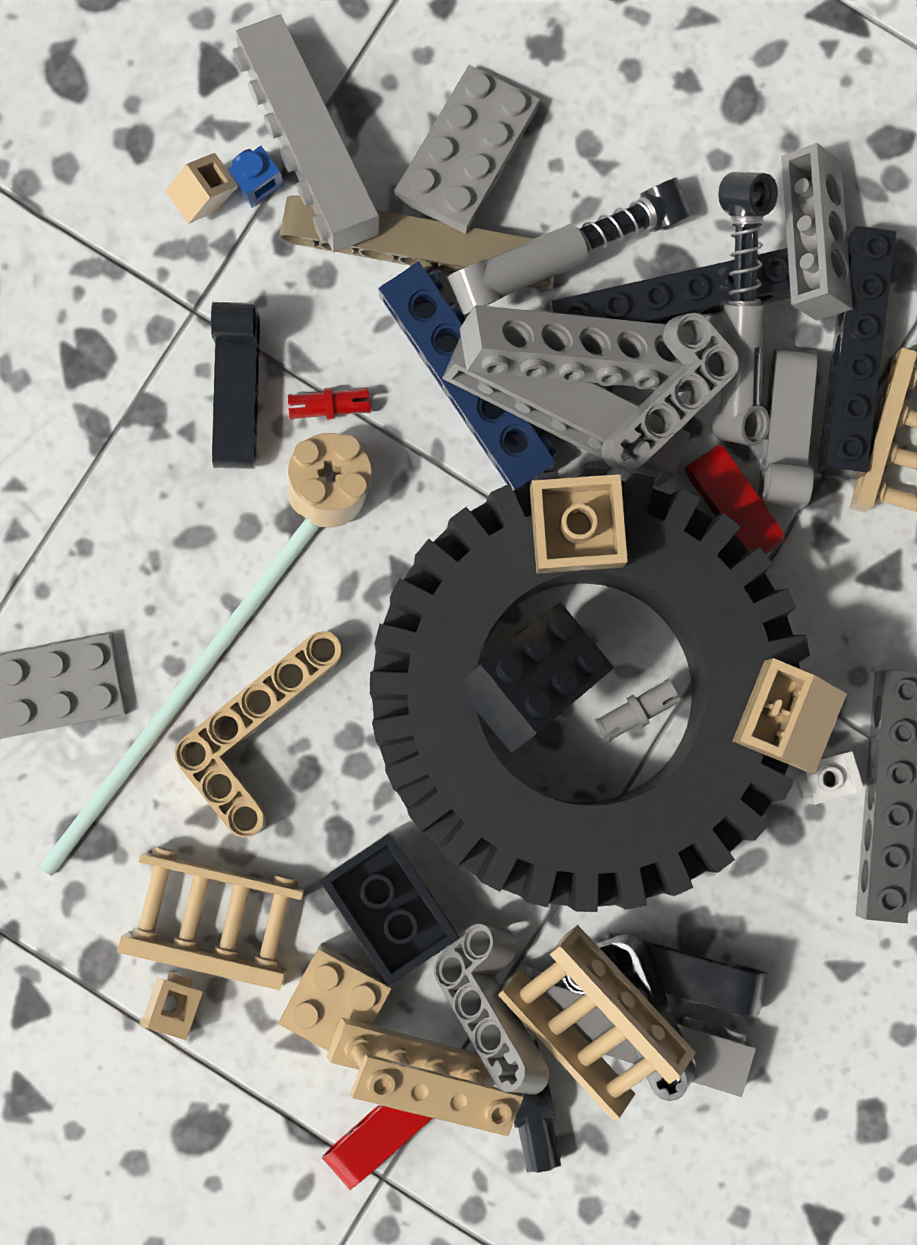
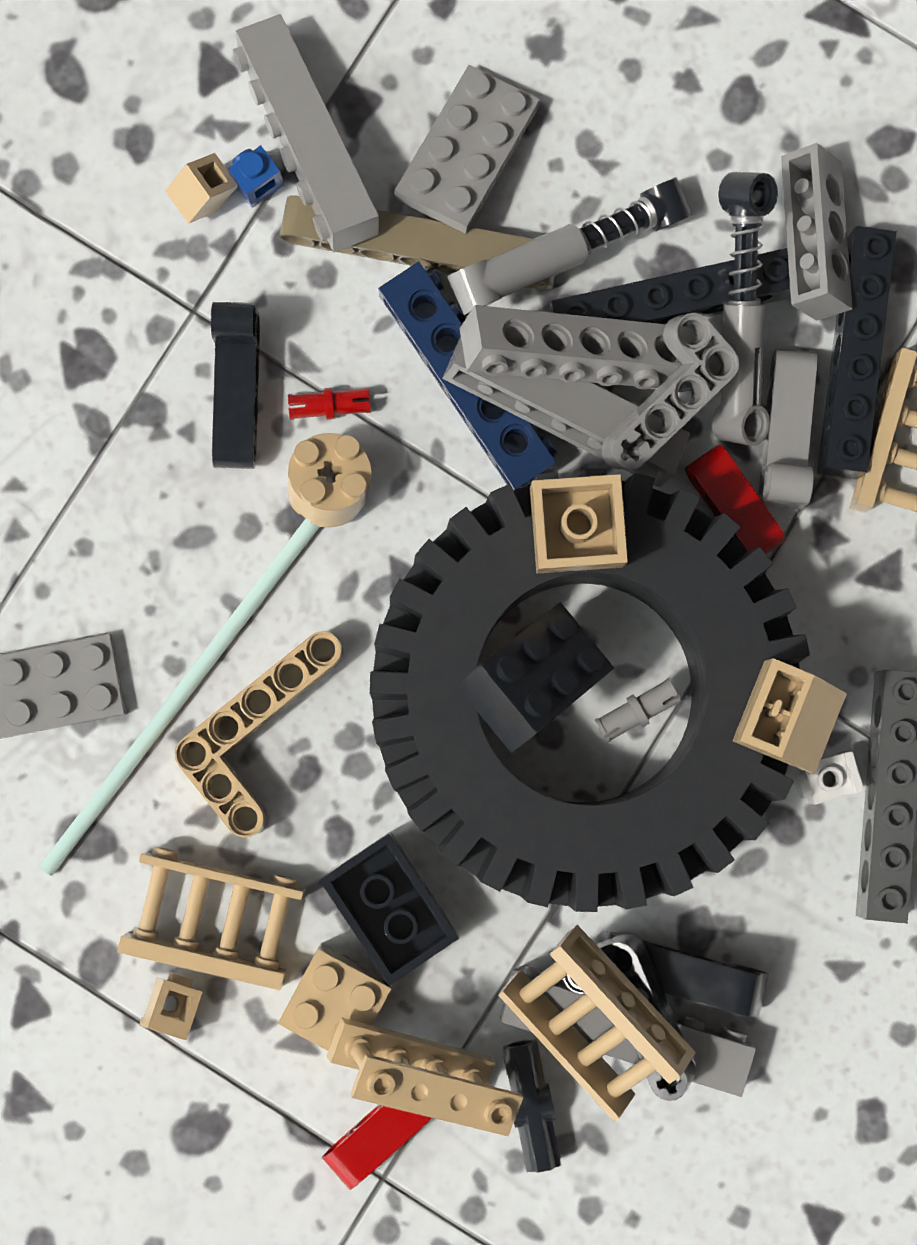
(514, 1061): light grey beam -> none

